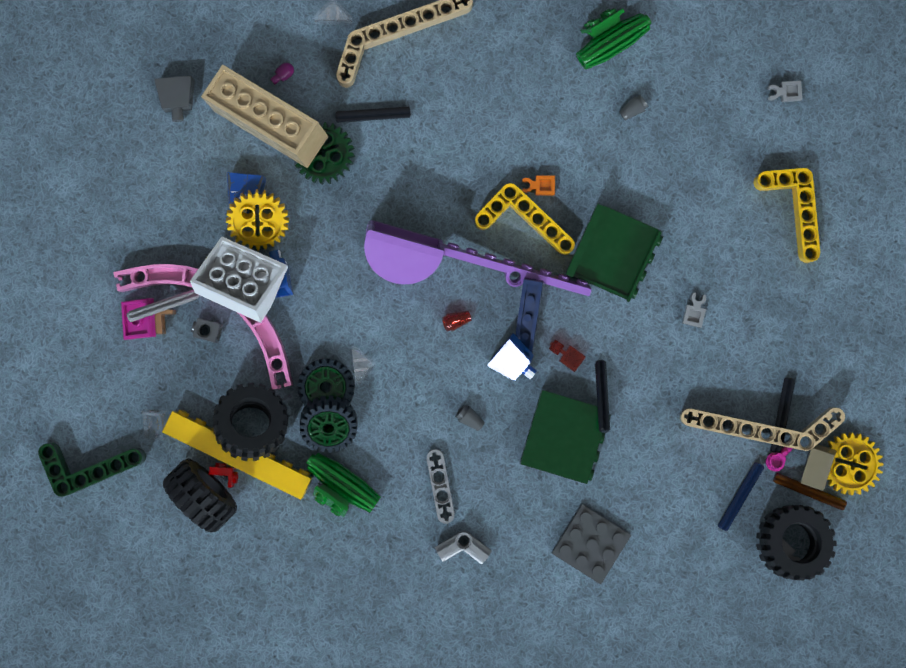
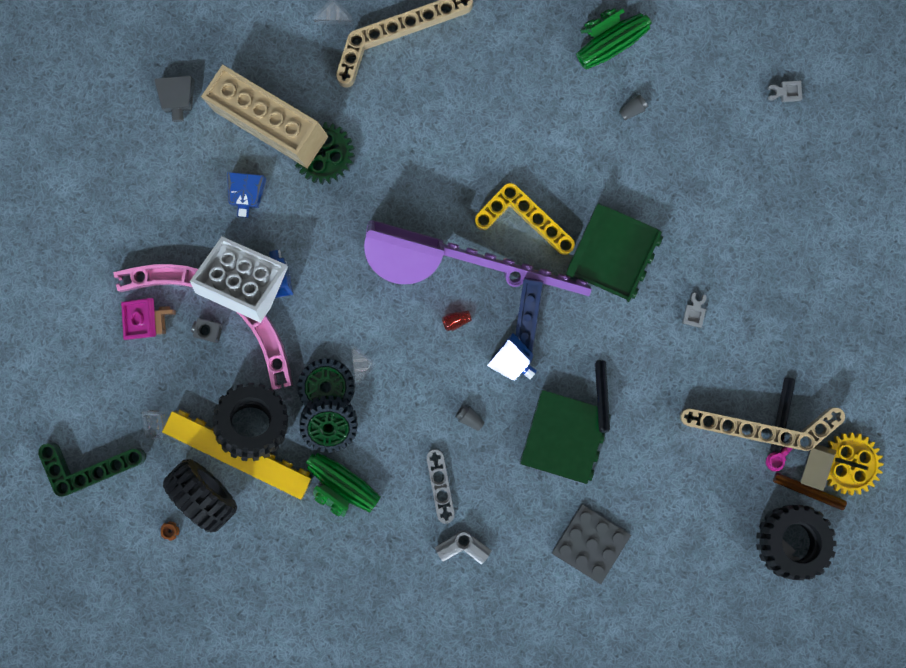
(162, 305): light grey axle -> none
(164, 530): none -> dark orange plate
(223, 470): red bracket -> none
(238, 219): yellow gear -> none
(283, 73): magenta cylinder -> none
(372, 114): black axle -> none
(542, 185): orange plate -> none
(571, 357): clear red plate -> none
(741, 496): dark blue axle -> none
(799, 206): yellow beam -> none

